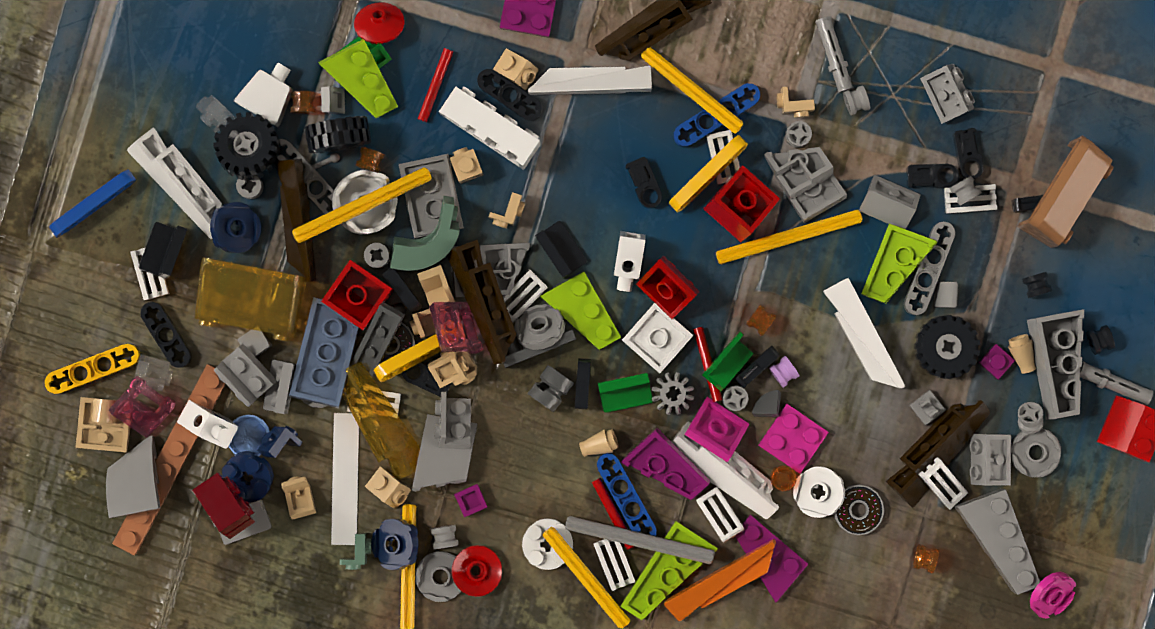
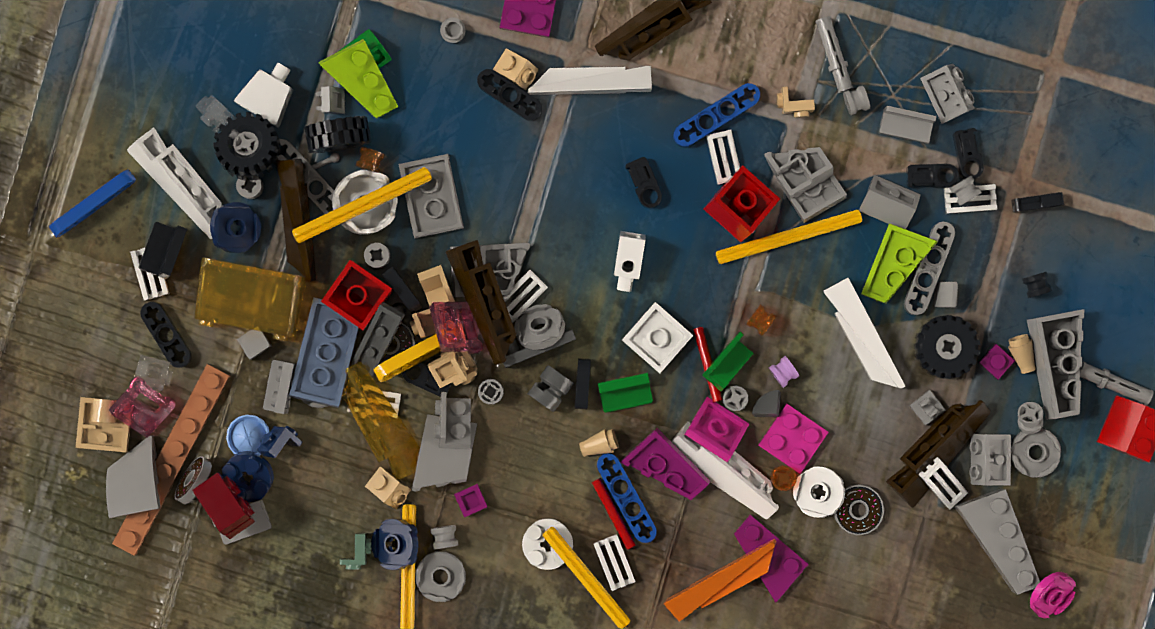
(91, 366): yellow beam -> none
(194, 475): none -> tile
(213, 428): white torso -> none
(244, 375): light grey bracket -> none
(299, 497): tan bracket -> none
(303, 102): clear orange wheel -> none
(345, 479): white sticker -> none
(379, 22): red dish -> none
(427, 251): sand green arch -> none
(435, 85): red bar -> none
(452, 30): none -> light grey plate
(466, 165): tan brick -> none
(489, 570): red dish -> none
(490, 127): white wedge -> none
(490, 391): none -> light grey wheel
(514, 209): tan bracket -> none
(561, 249): black panel -> none
(583, 310): lime wing -> none
(640, 540): light grey axle -> none
(663, 573): lime wing -> none
(665, 389): light grey gear -> none
(667, 287): red slope -> none
(692, 90): yellow axle -> none
(708, 173): yellow beam -> none
(731, 533): white tile -> none
(757, 366): black piece -> none
(798, 130): light grey wheel -> none
(906, 124): none -> light grey panel
(925, 558): clear orange wheel -> none
(1068, 193): medium nougat windscreen -> none
(1100, 340): black wheel -> none

